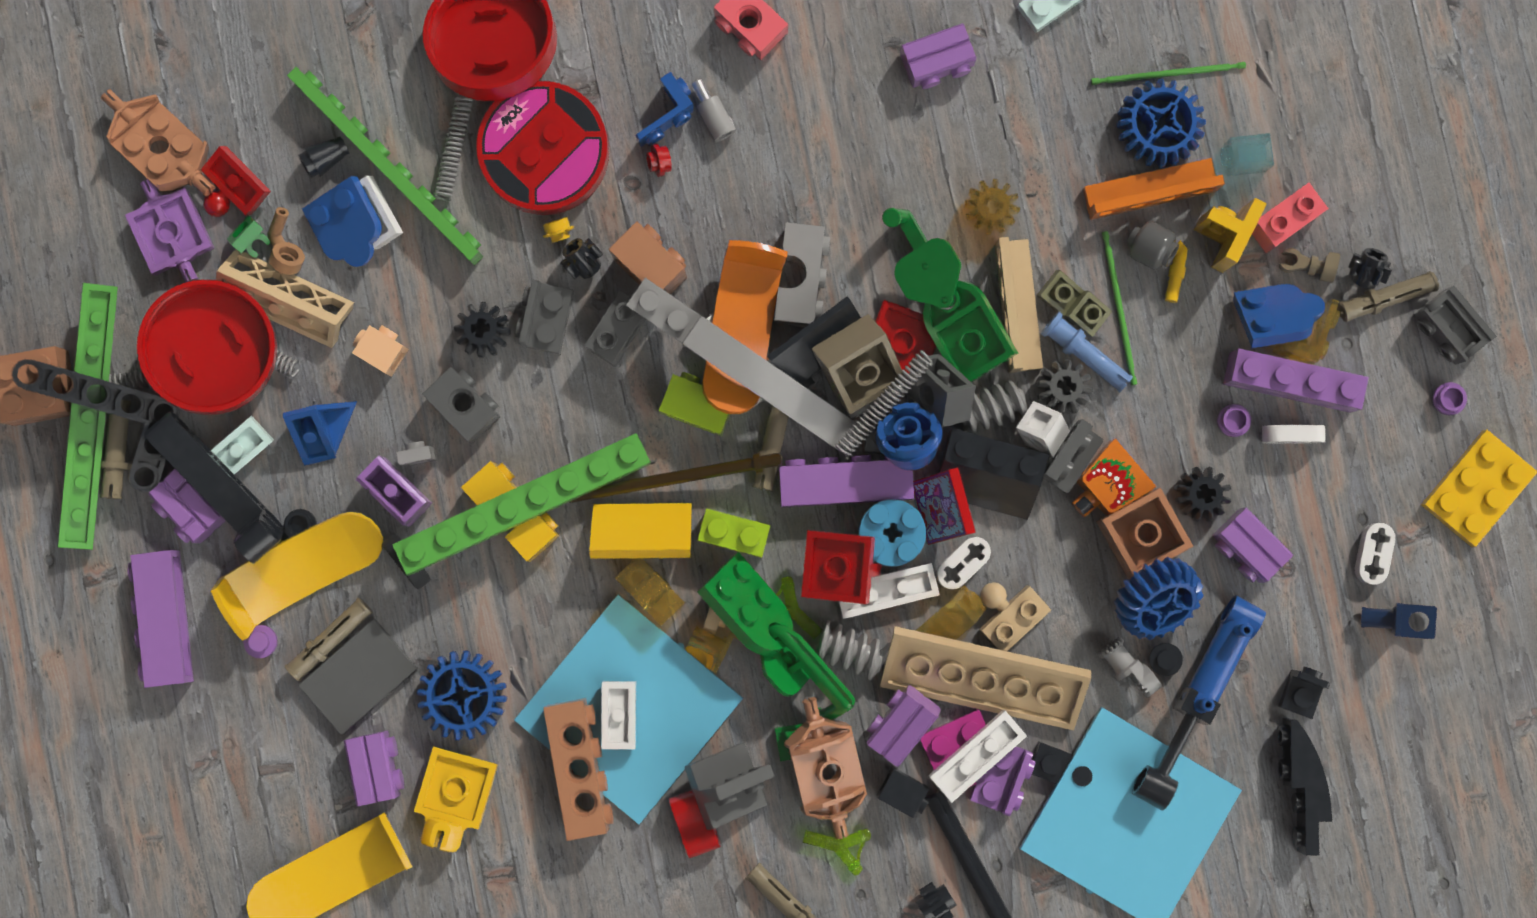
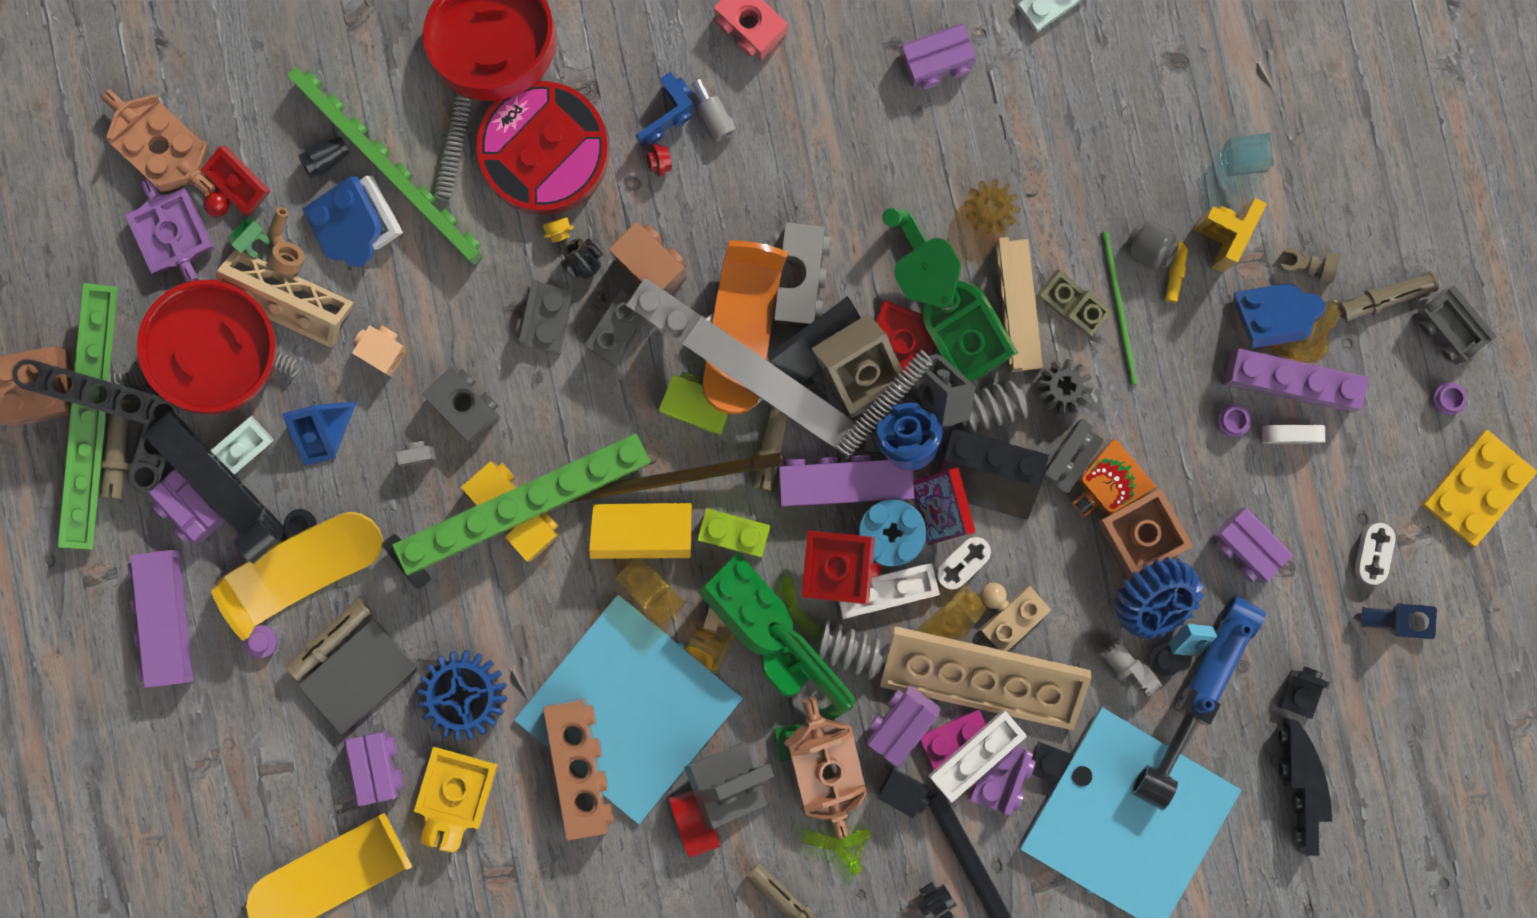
(394, 491): medium lavender brick -> none
(475, 322): black gear -> none
(618, 715): white plate -> none
(1043, 429): white brick -> none
(1074, 342): medium blue pin -> none
(1152, 188): orange fence -> none
(1166, 73): bright green piece -> none
(1170, 131): blue gear -> none
(1192, 639): none -> medium azure plate
(1206, 482): black gear -> none
(1288, 217): coral brick -> none
(1370, 268): black gear -> none

